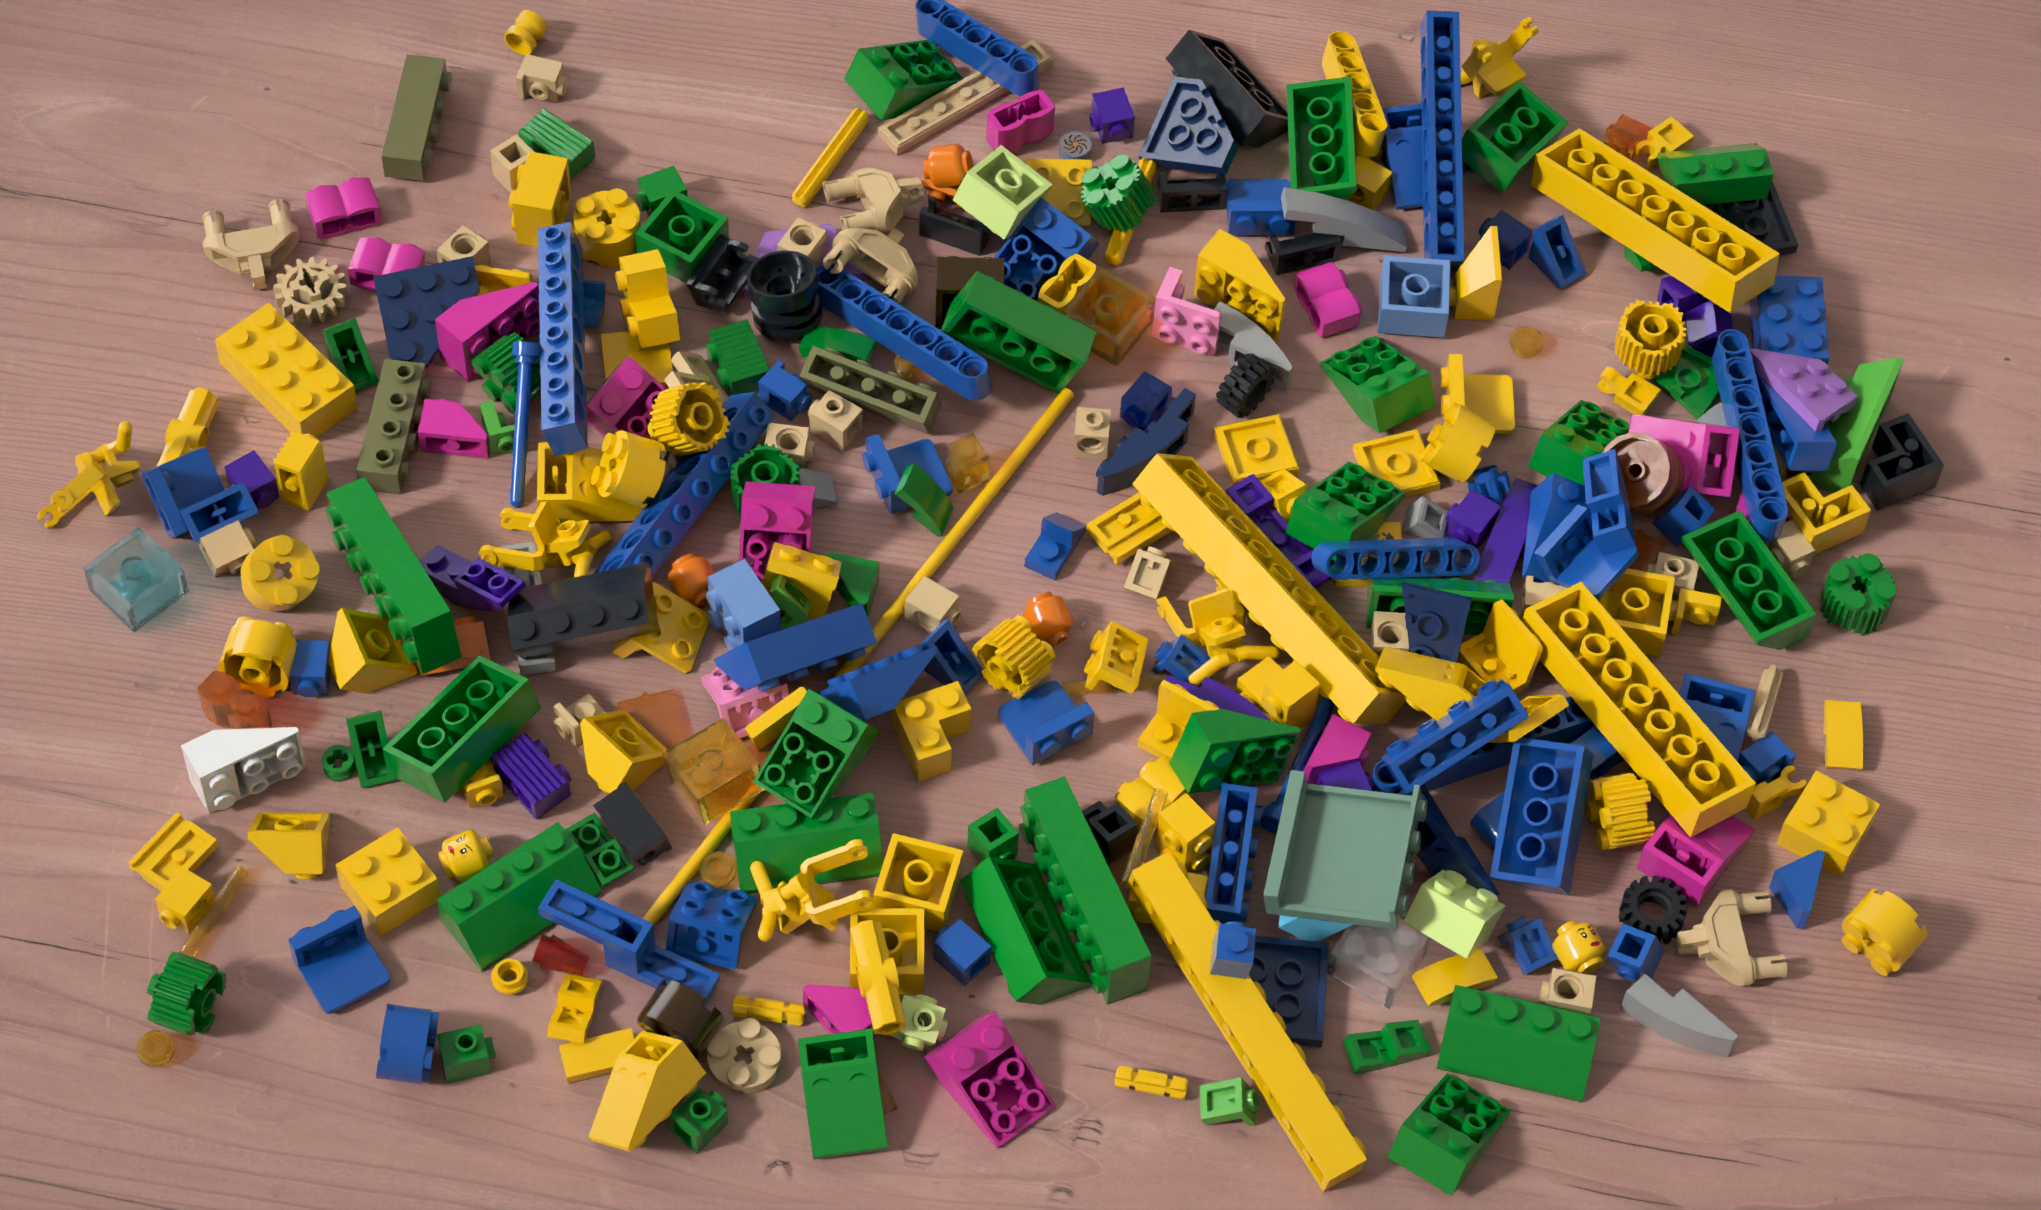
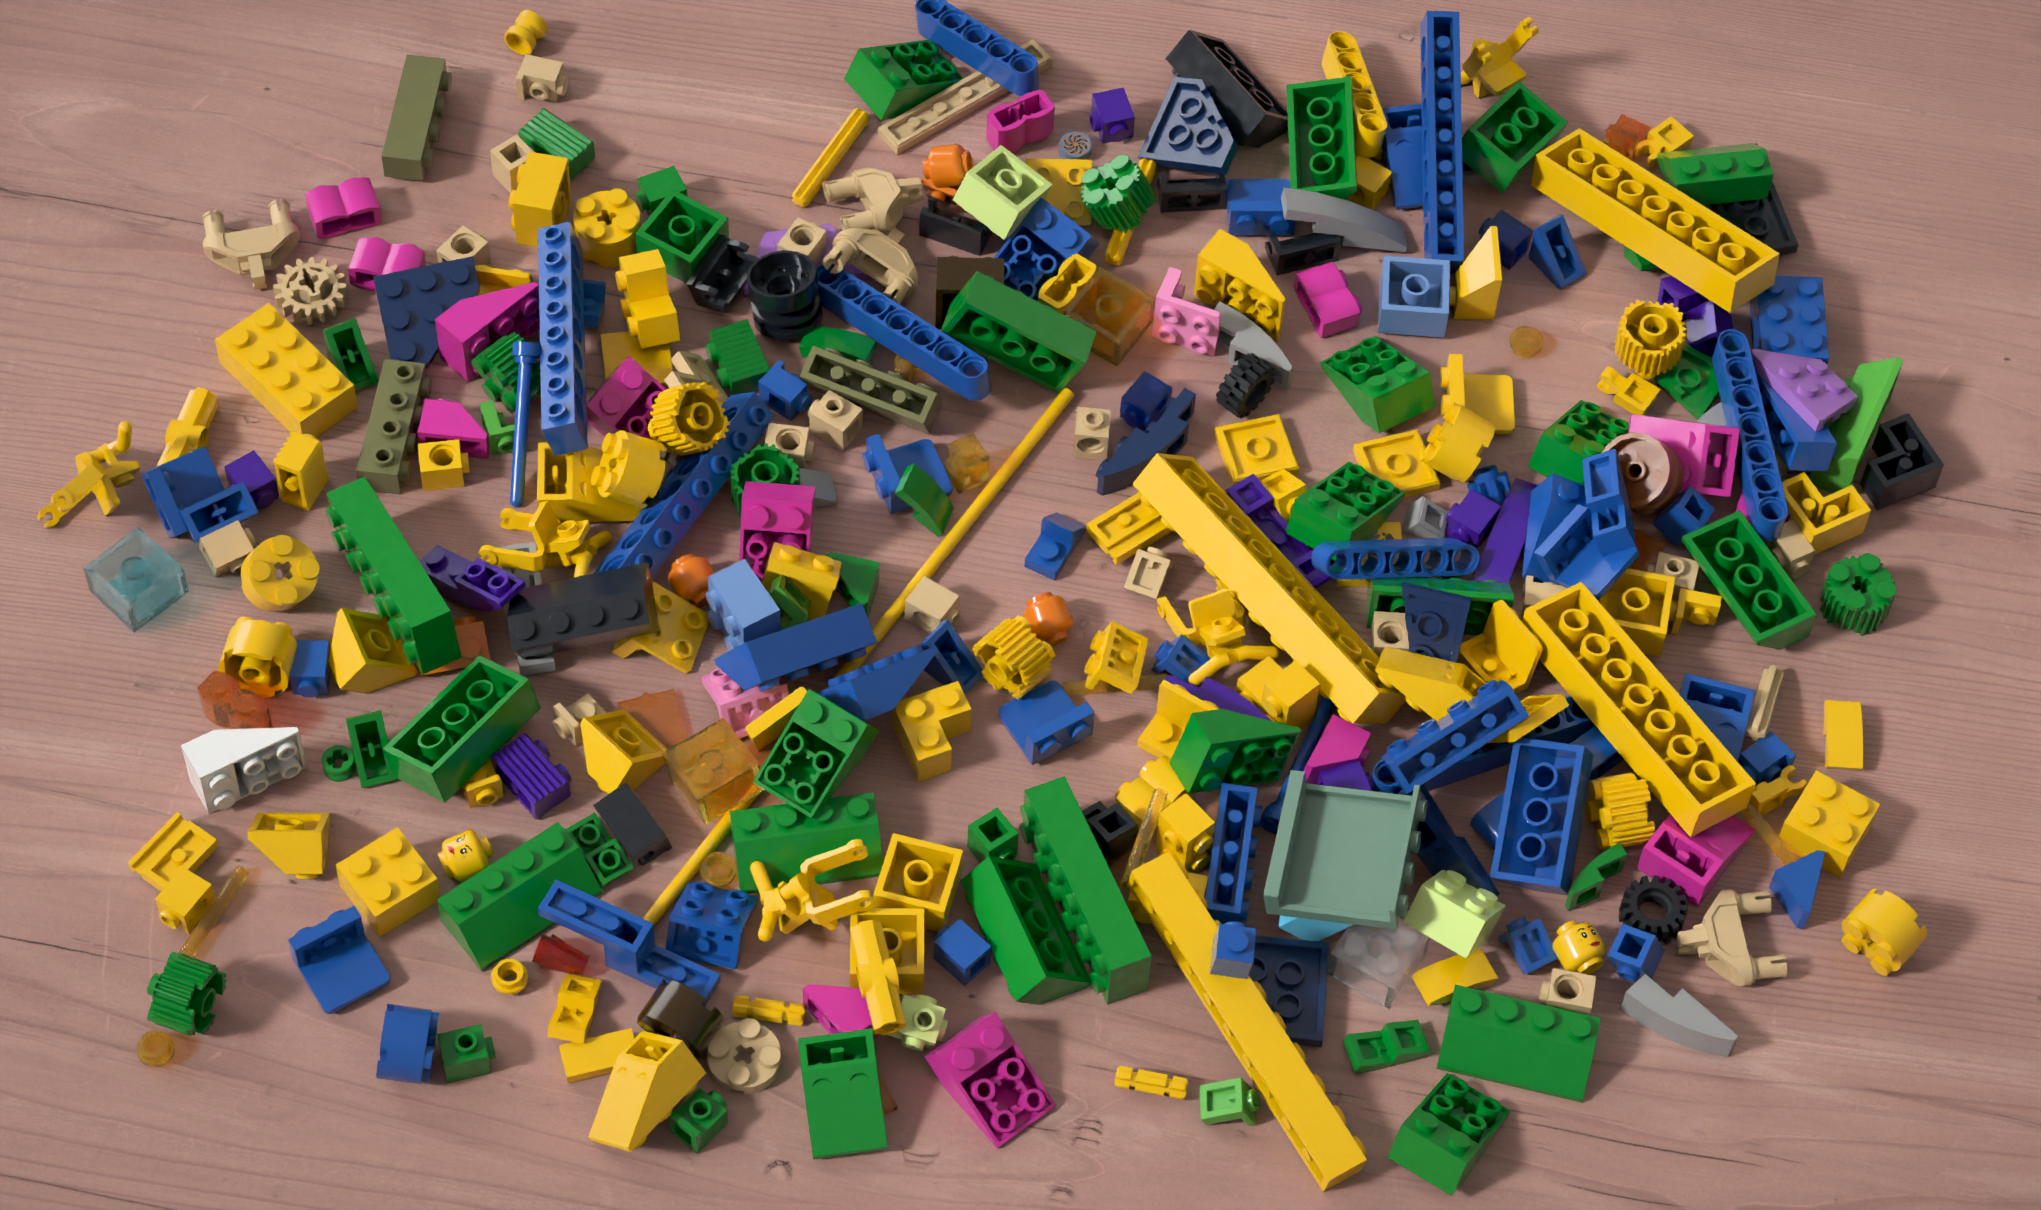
(434, 455): none -> yellow brick
(1591, 879): none -> green slope
(1768, 834): none -> clear yellow bar

